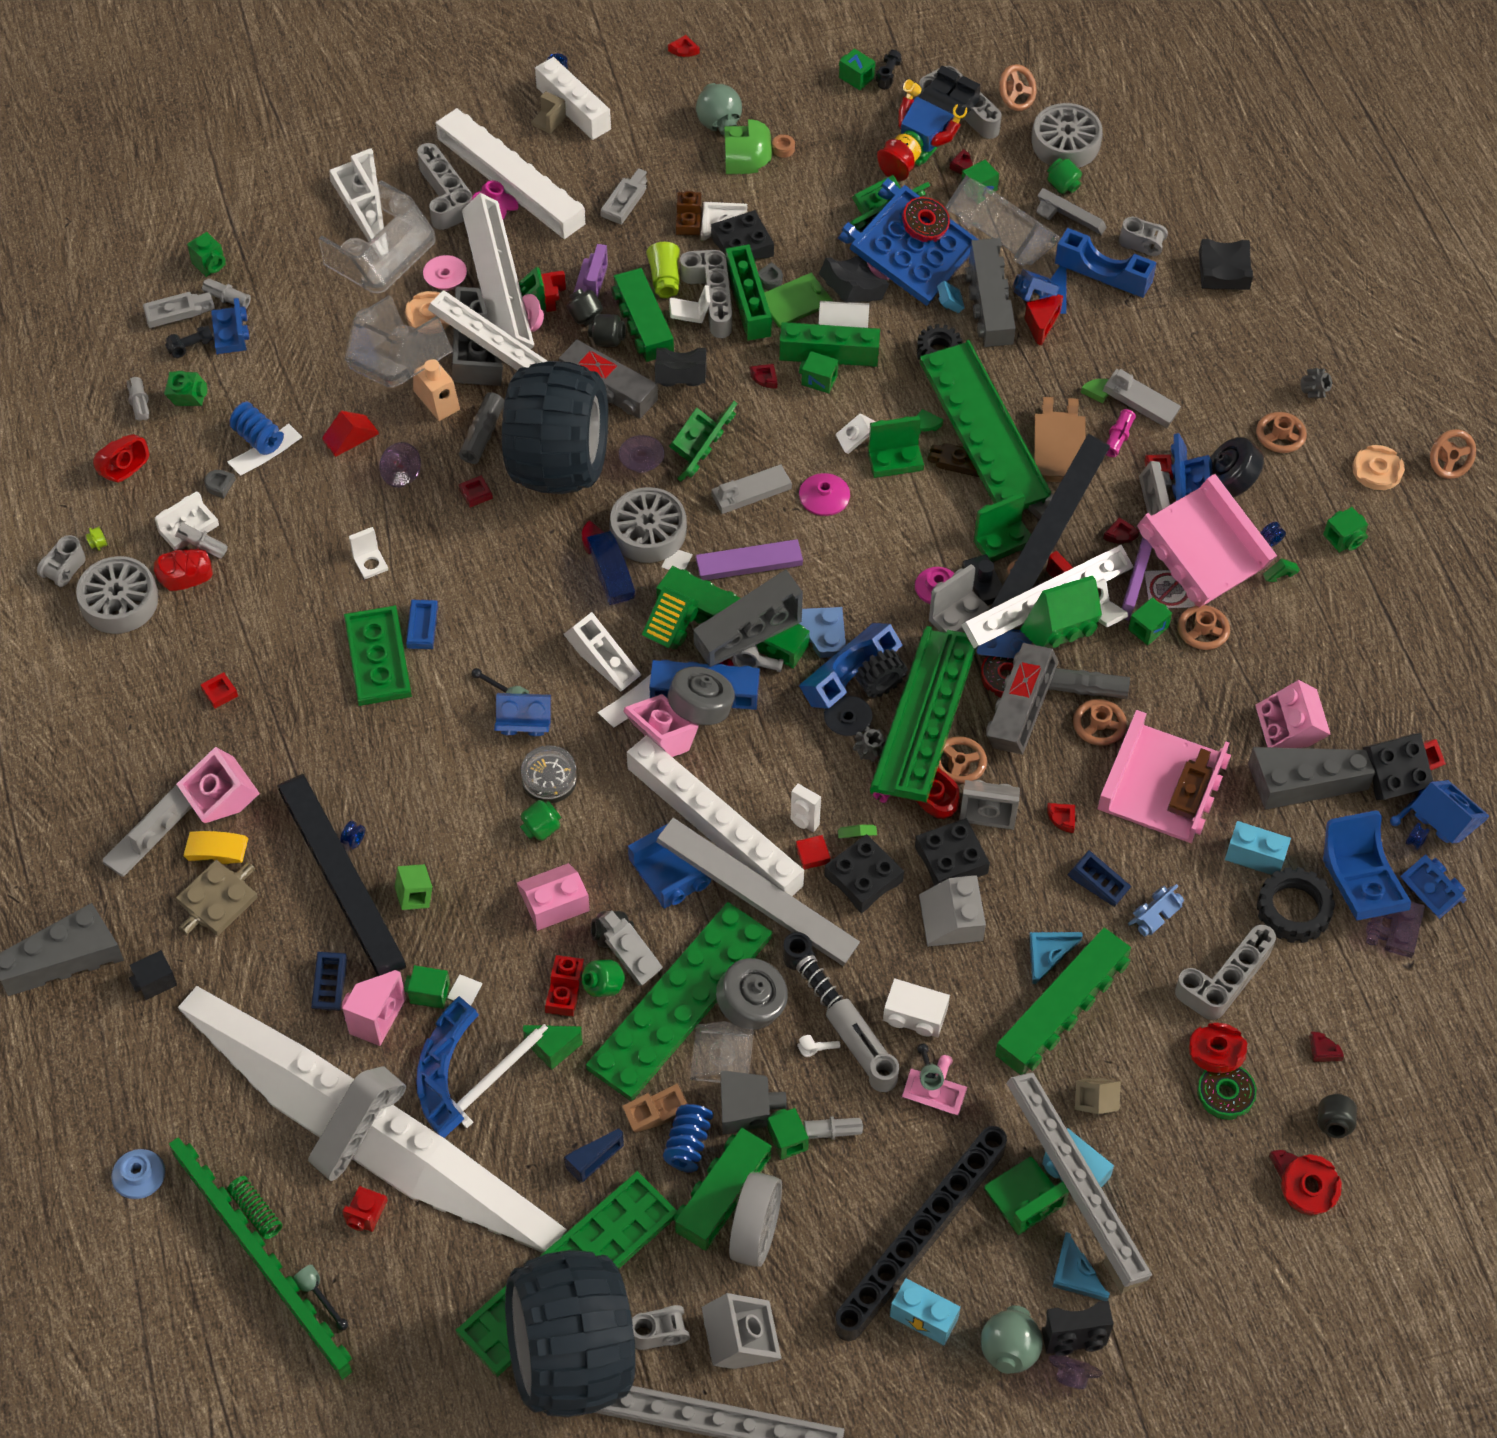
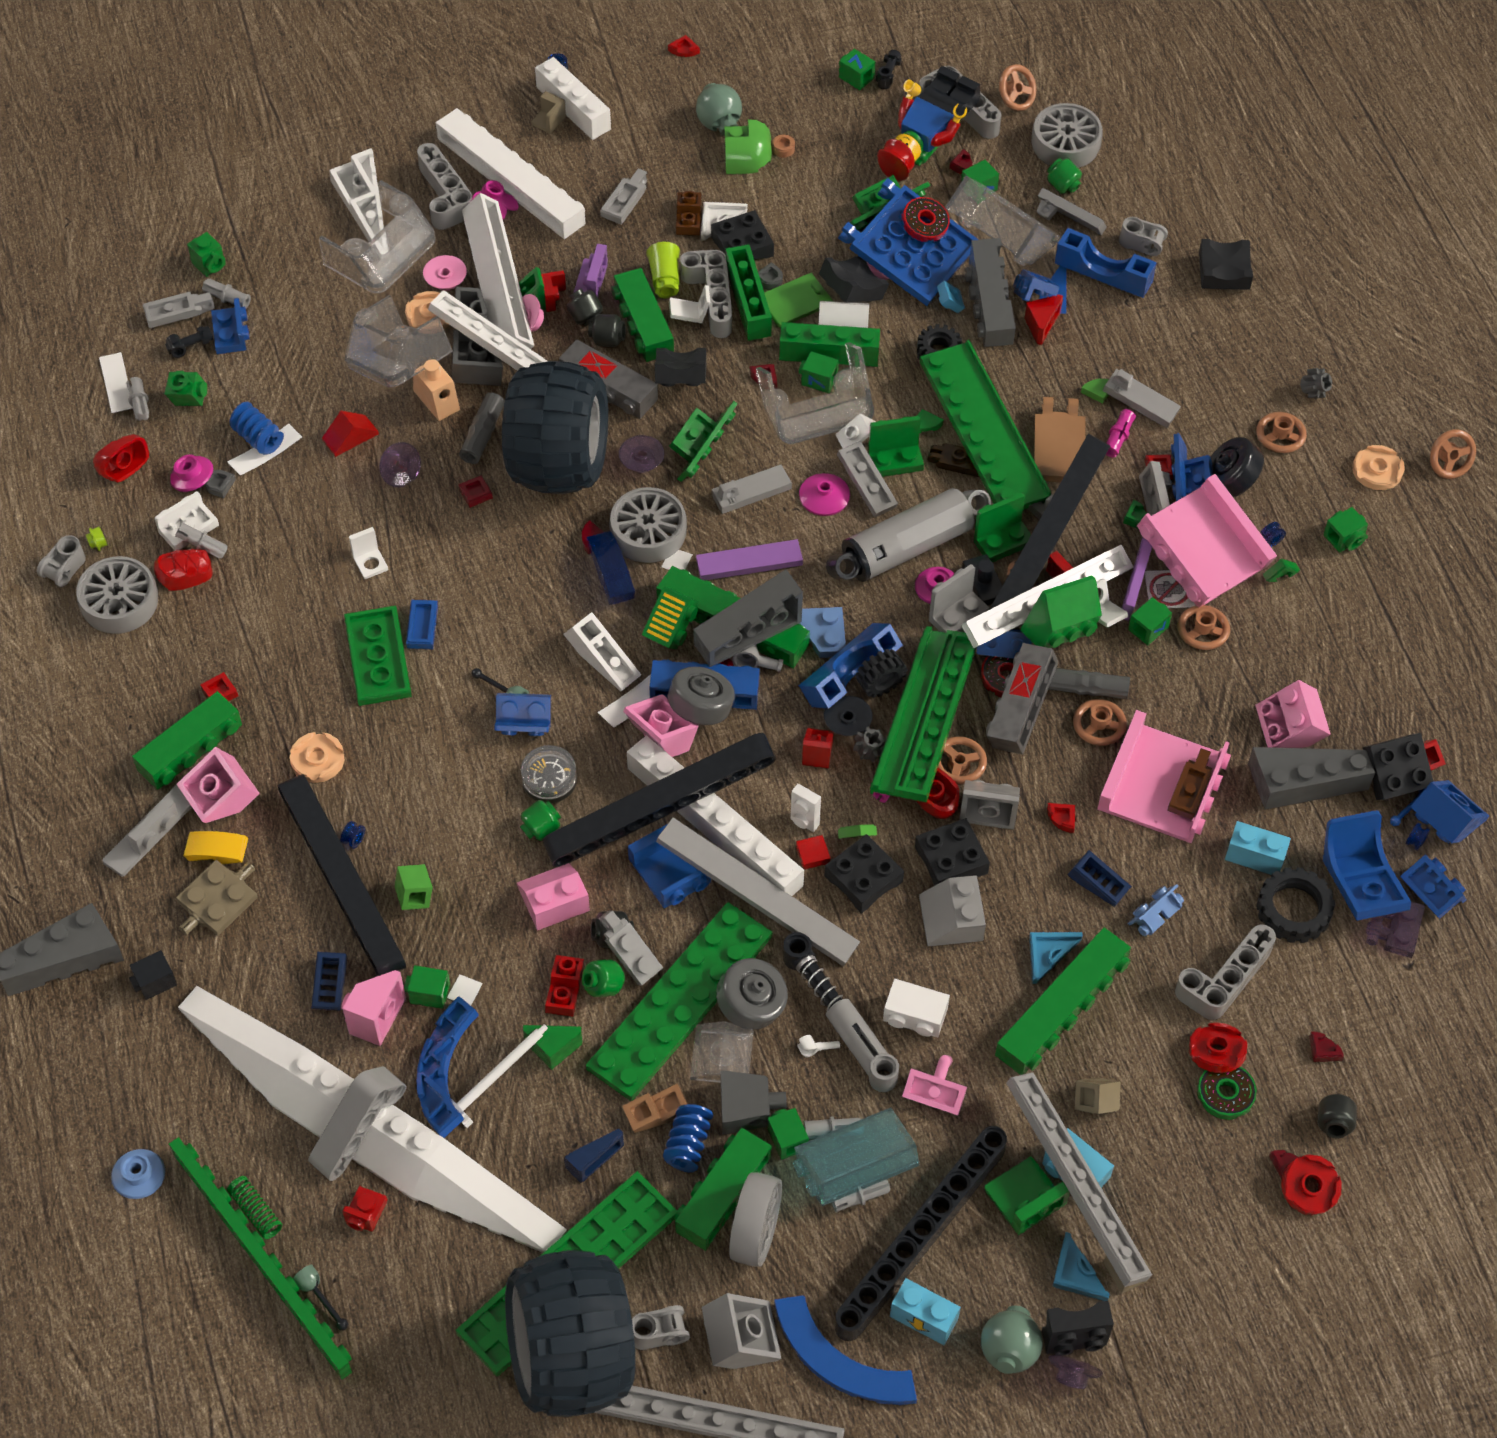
(115, 382): none -> white sticker
(187, 740): none -> green brick
(190, 473): none -> dark pink piece
(317, 757): none -> light nougat tile
(659, 799): none -> black beam
(817, 747): none -> red slope
(823, 413): none -> clear windscreen
(835, 1367): none -> blue tile
(855, 1156): none -> clear light blue brick
(861, 1196): none -> light grey axle
(867, 479): none -> light grey hinge
(907, 534): none -> light grey piece
(928, 1073): sand green hinge -> none
(1121, 532): dark red tile -> none
(1134, 514): none -> green tile

